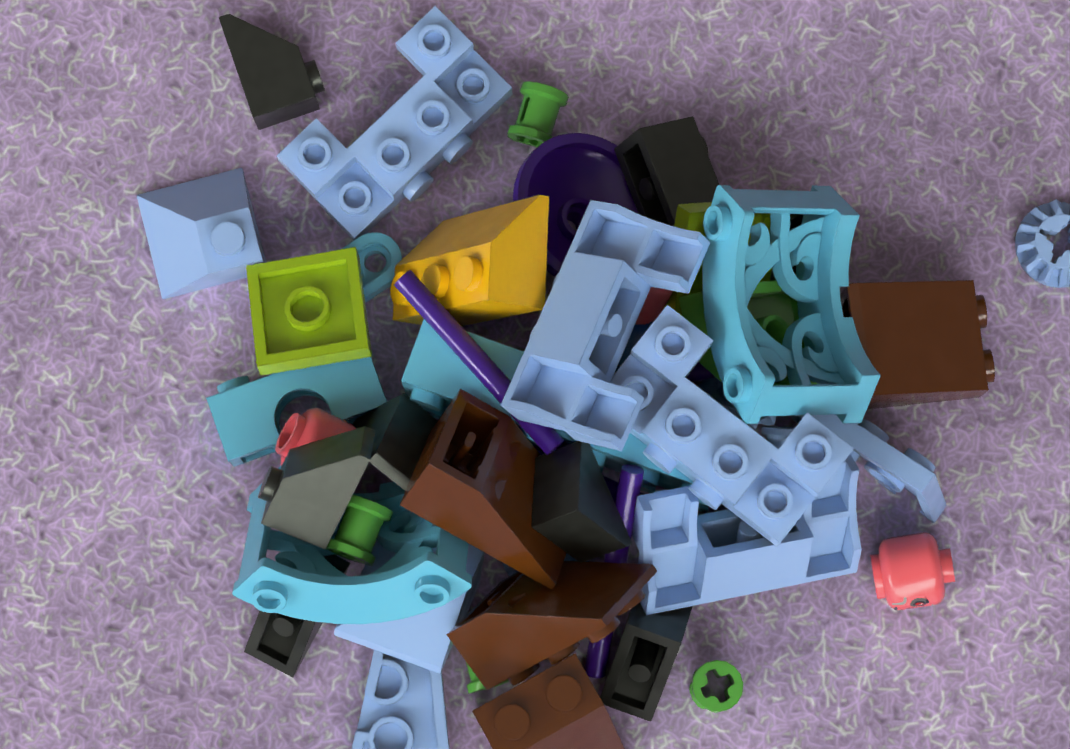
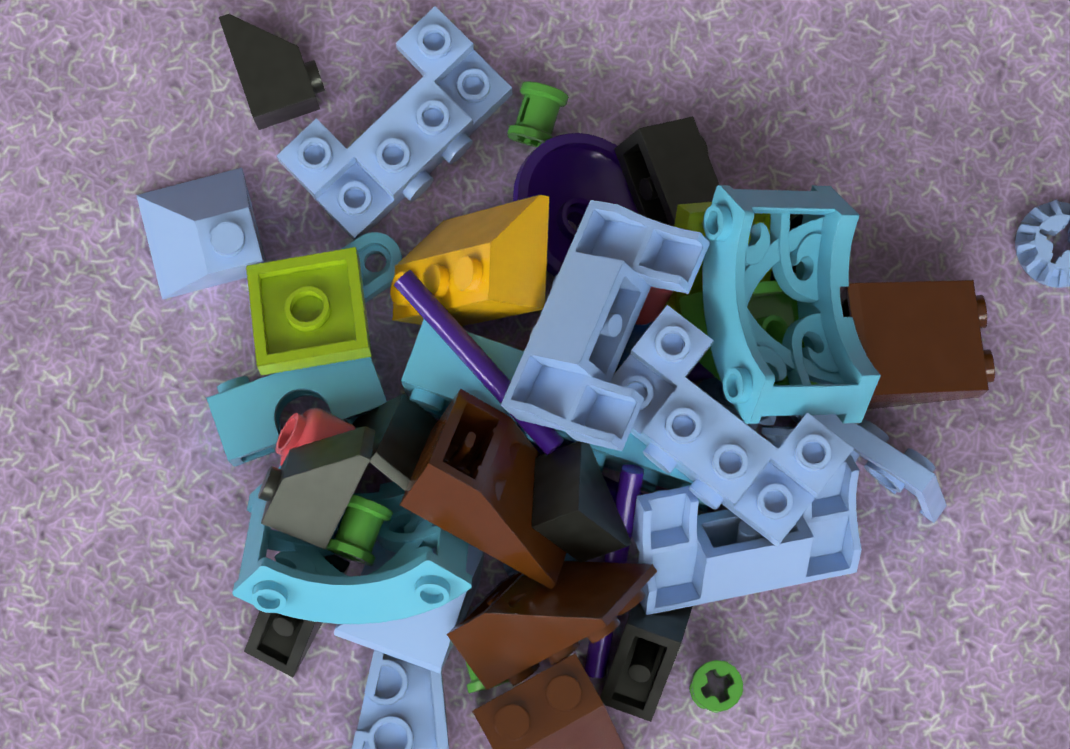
(911, 571): coral head -> none

